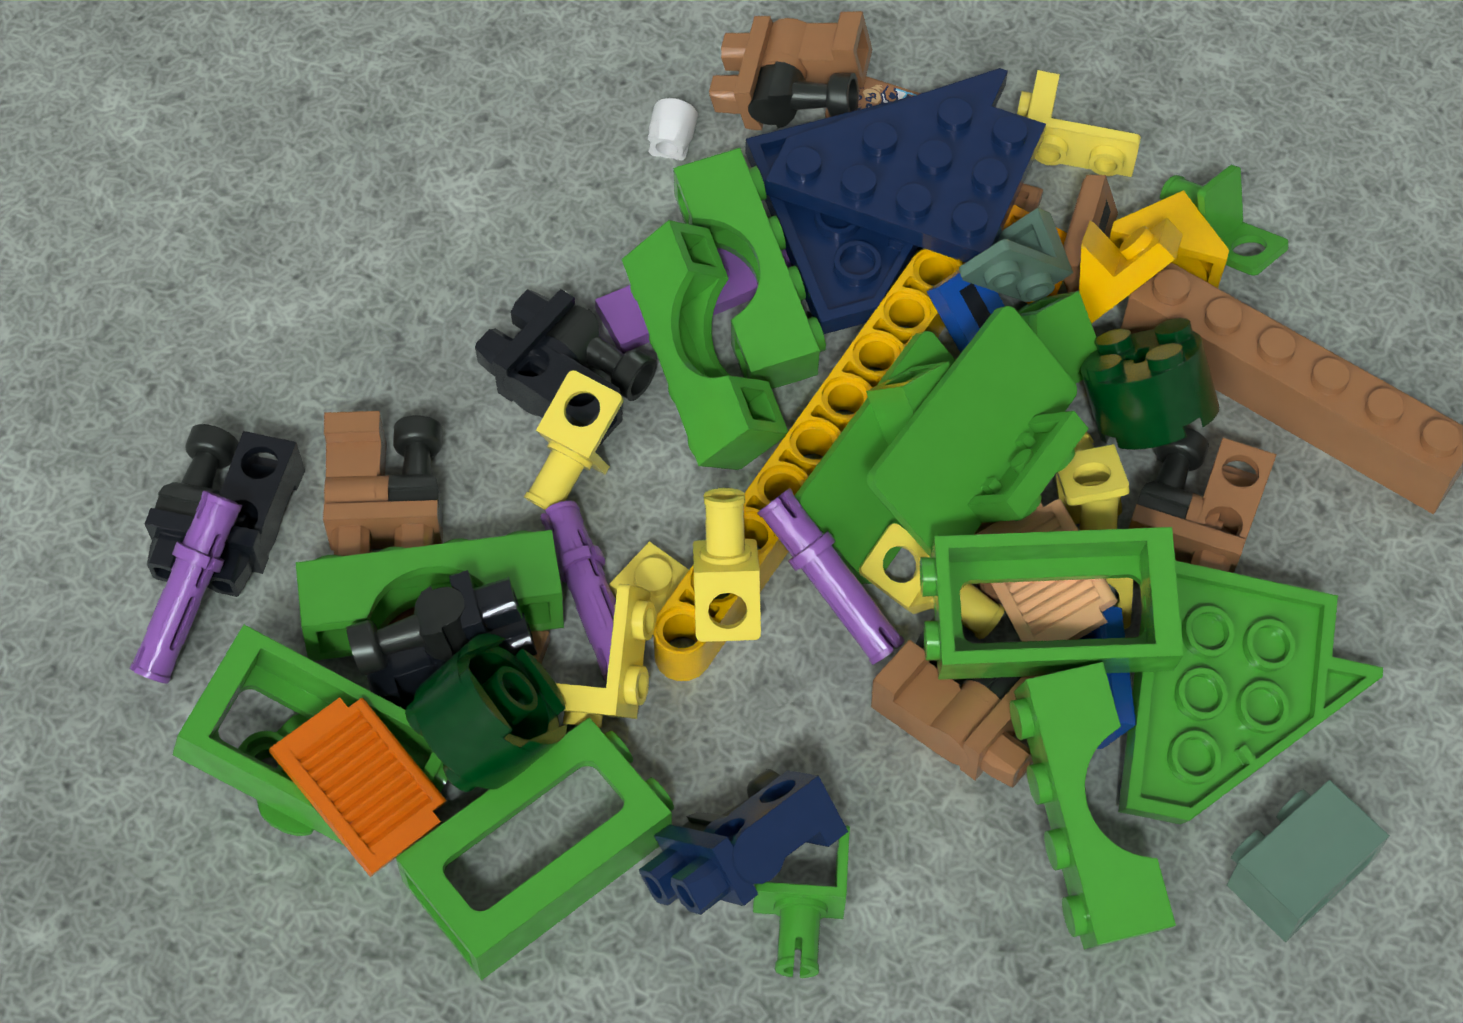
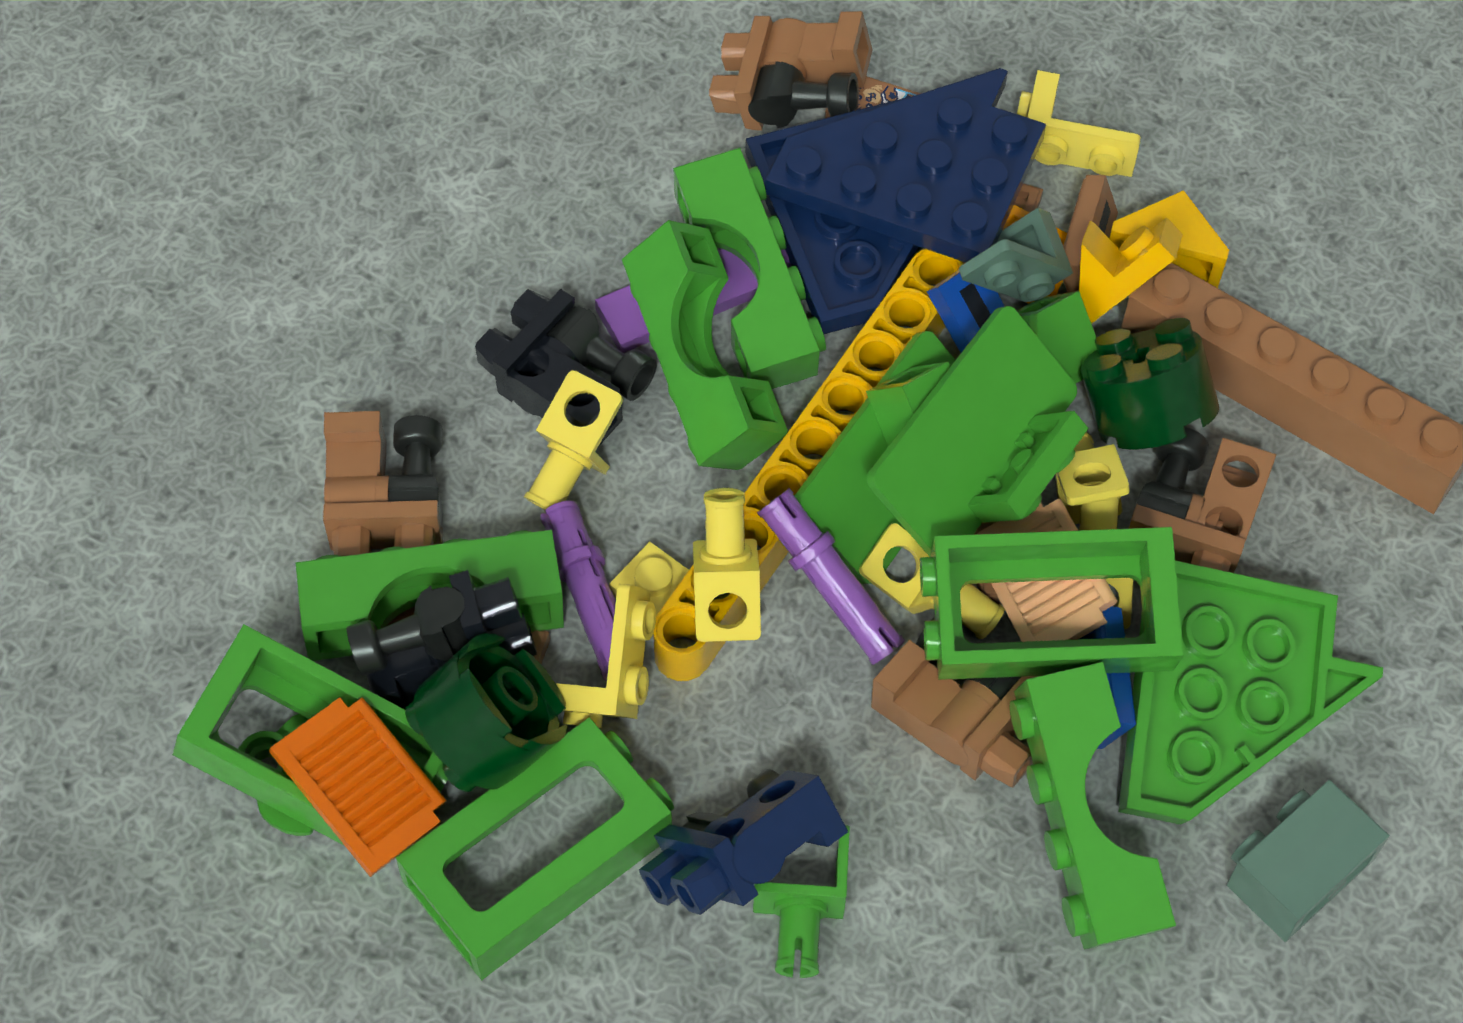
(181, 598): medium lavender pin -> none
(252, 481): black hips -> none
(671, 128): white hose -> none
(1223, 209): bright green bracket -> none

